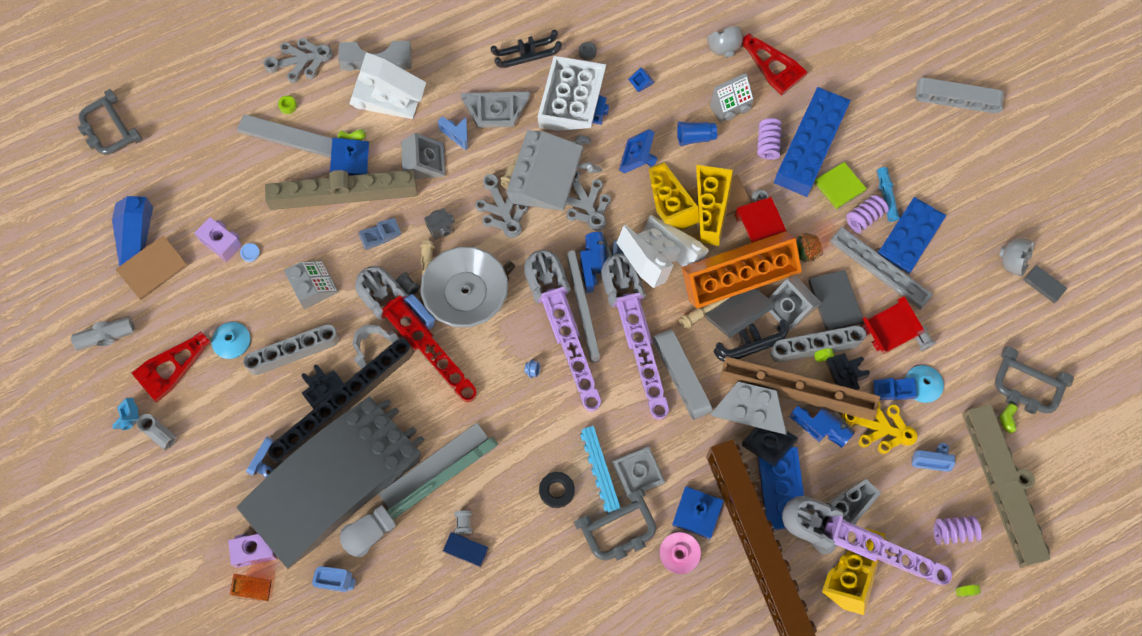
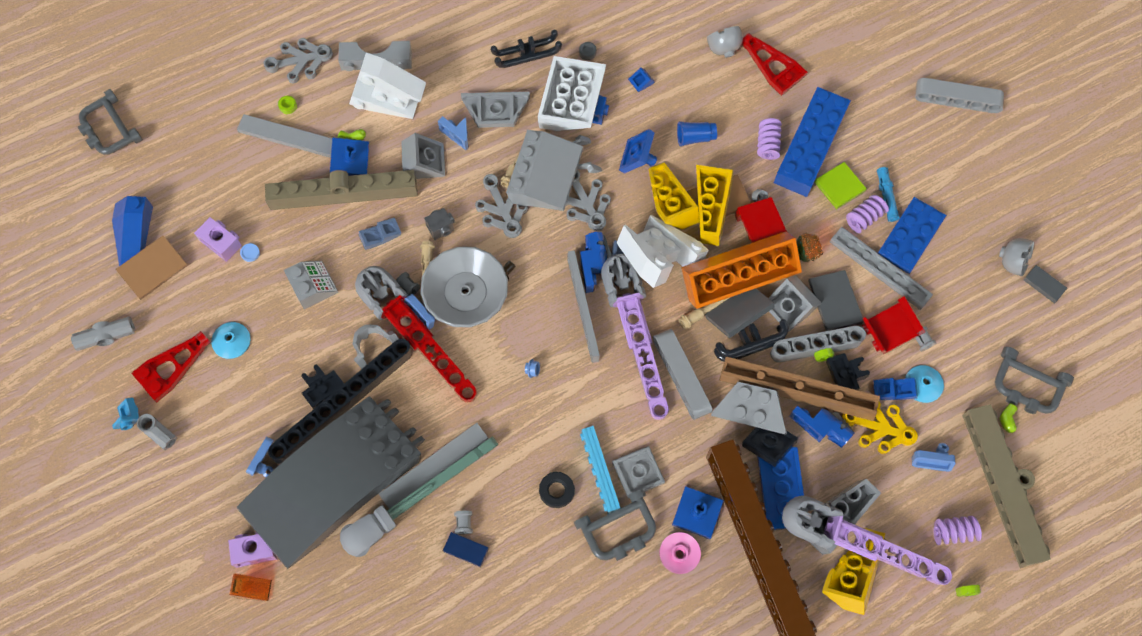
(282, 347): light grey beam -> none
(333, 579): medium blue piece -> none
(555, 299): lavender piece -> none
(732, 98): slope -> none

